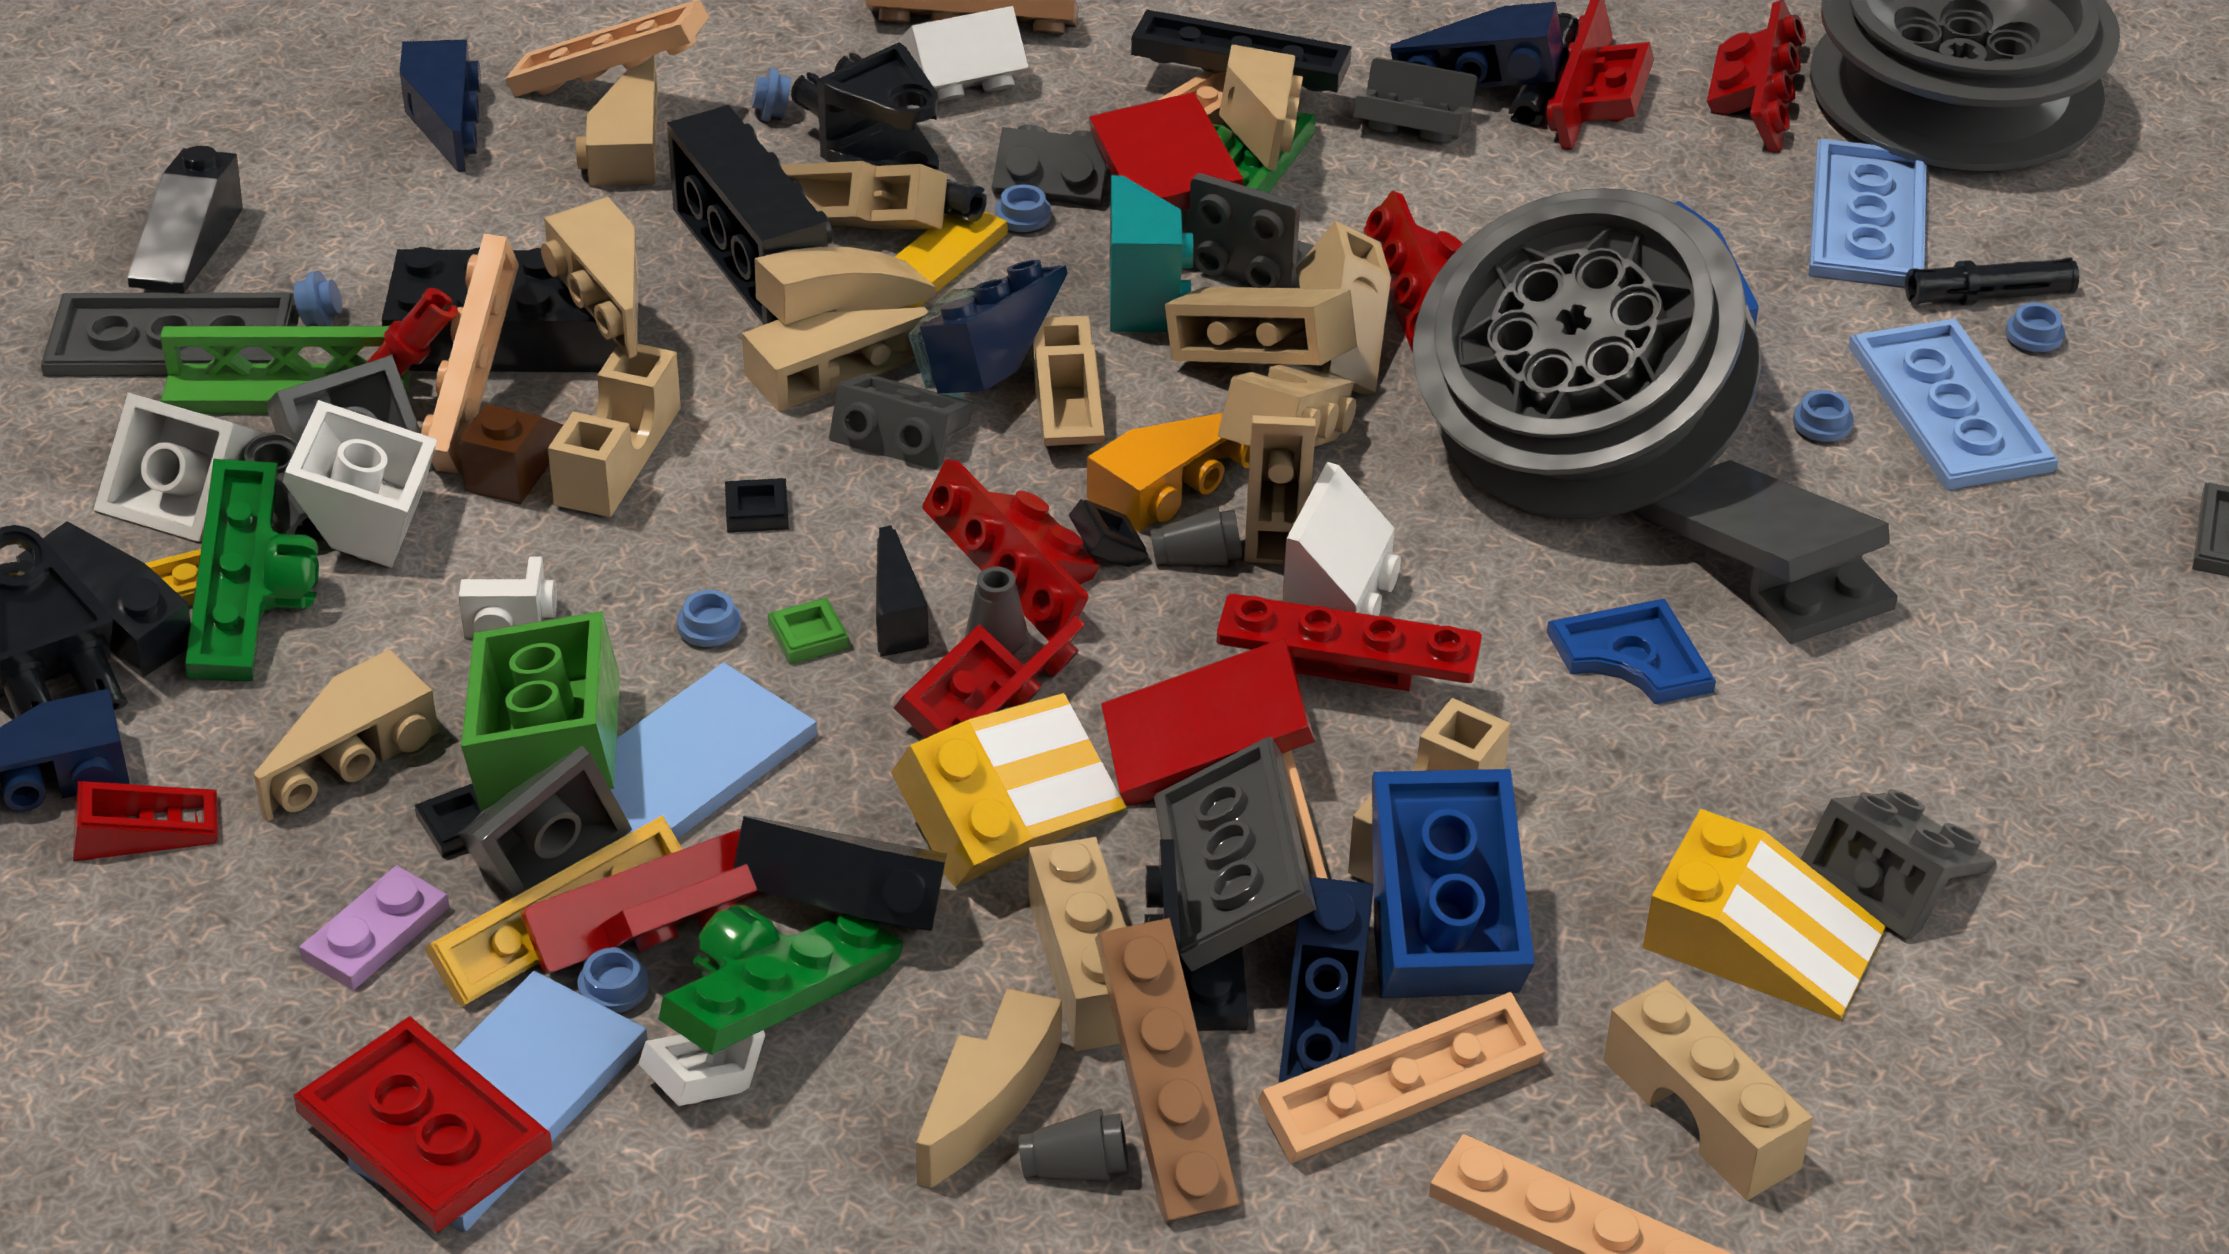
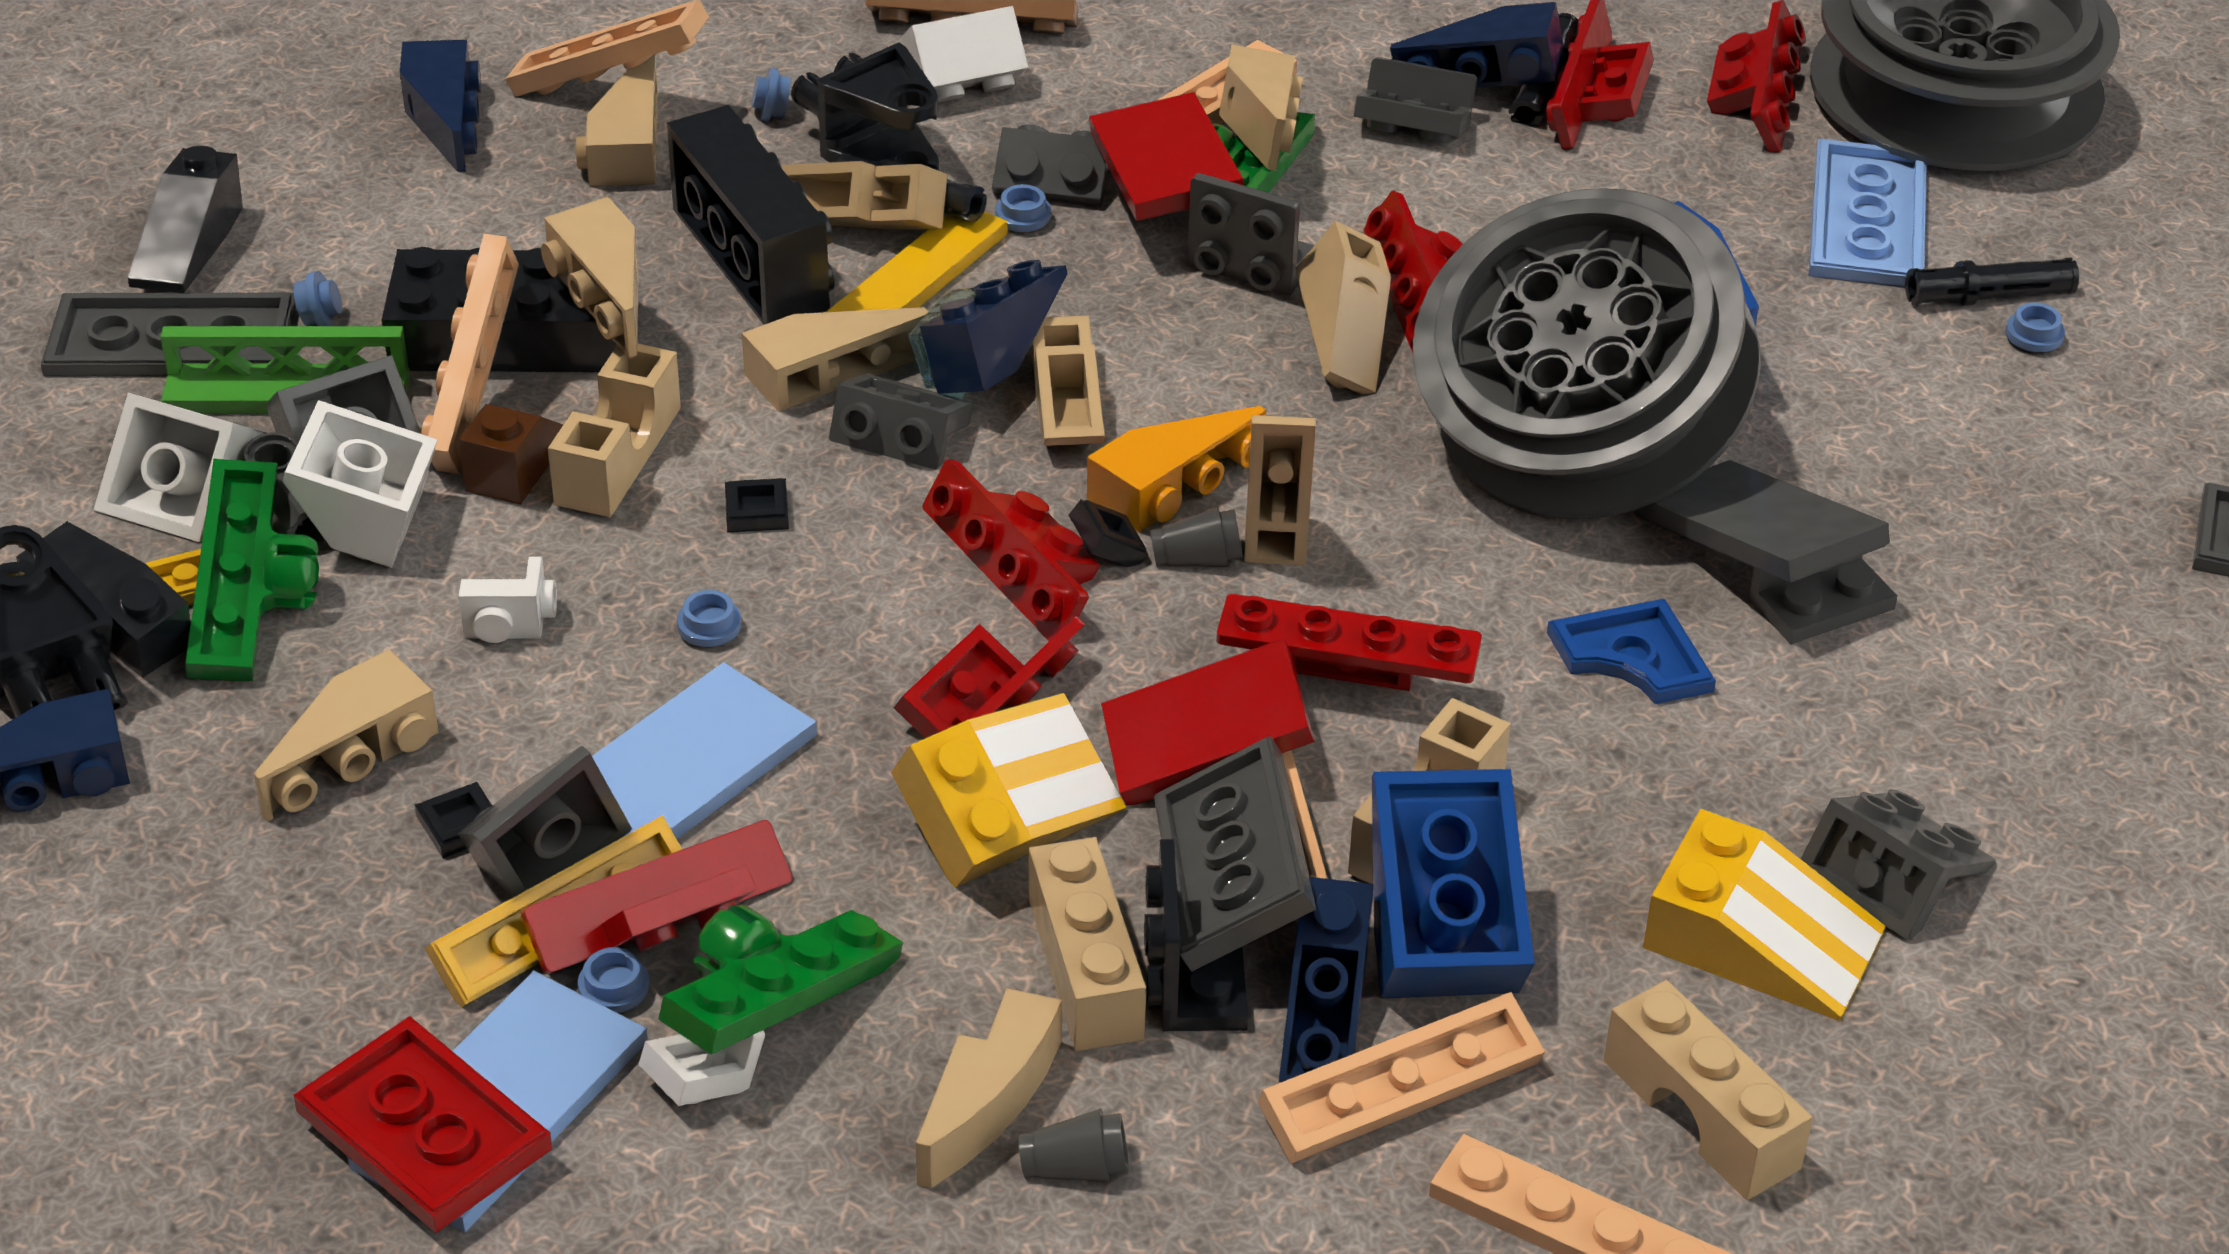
(105, 831): red slope -> none
(374, 927): lavender plate -> none
(411, 338): red pin -> none
(538, 698): bright green brick -> none
(808, 630): bright green tile -> none
(836, 279): tan slope -> none
(843, 872): black slope -> none
(899, 600): black slope -> none
(998, 608): dark grey cone -> none
(1144, 257): teal slope -> none
(1166, 1070): medium nougat plate -> none
(1208, 46): black plate -> none
(1261, 325): tan brick -> none
(1288, 392): tan arch -> none
(1340, 549): white slope -> none
(1823, 416): medium blue plate -> none
(1952, 404): light blue tile -> none

